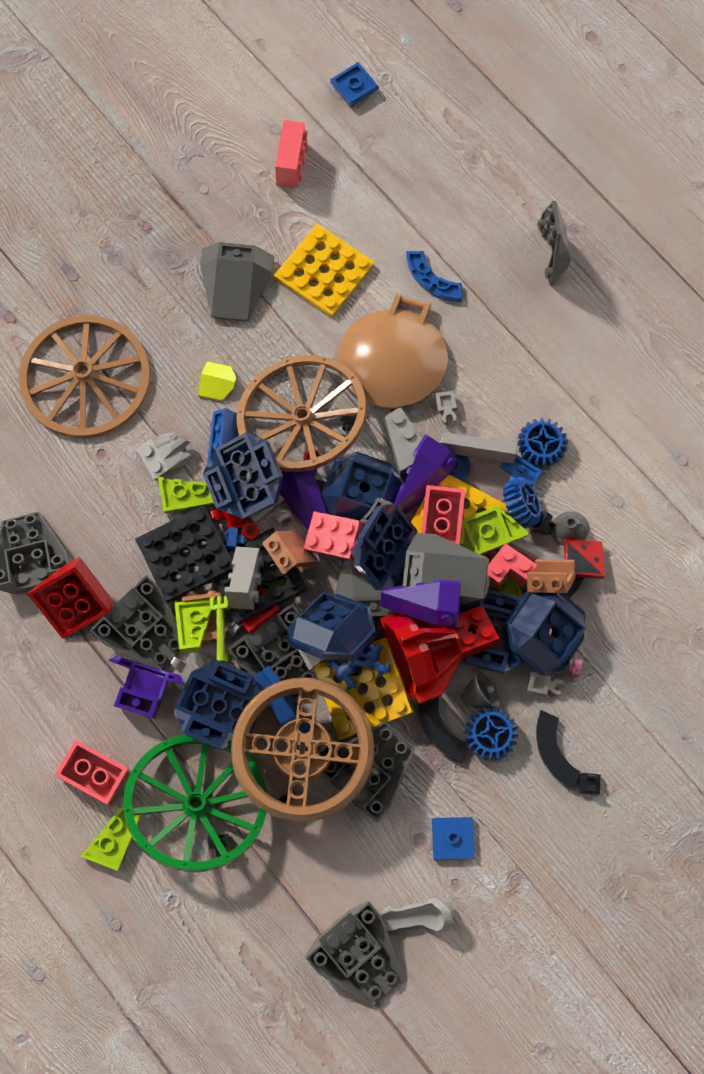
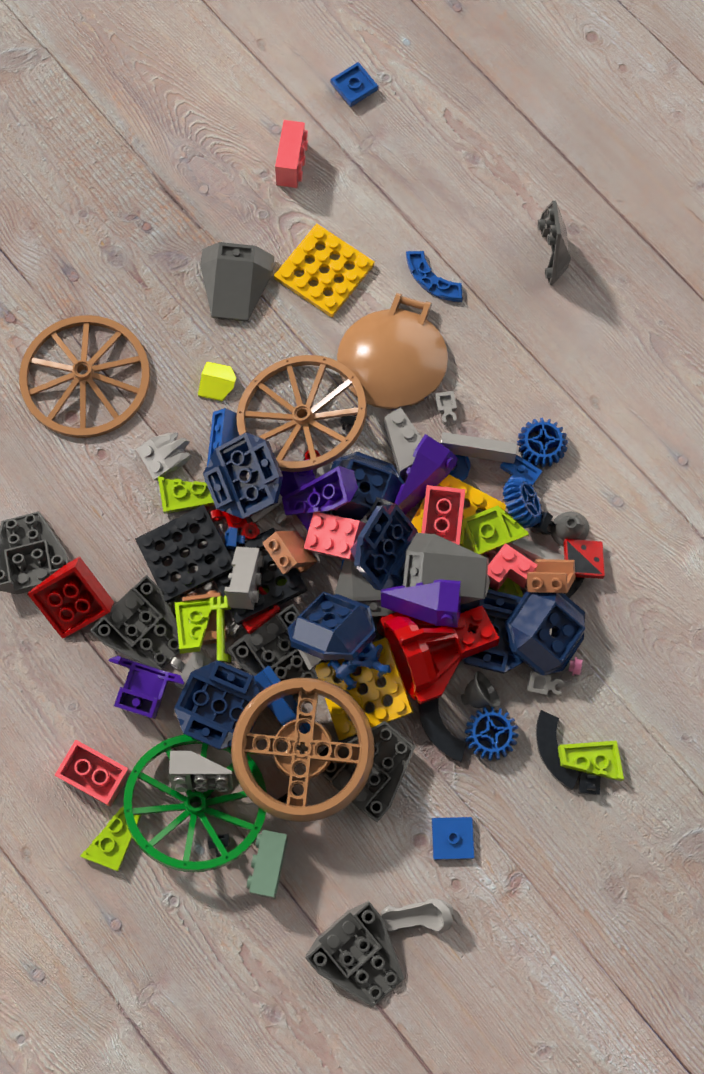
(197, 773): none -> light grey slope
(267, 864): none -> sand green brick
(323, 493): none -> dark purple wedge
(593, 758): none -> lime wing

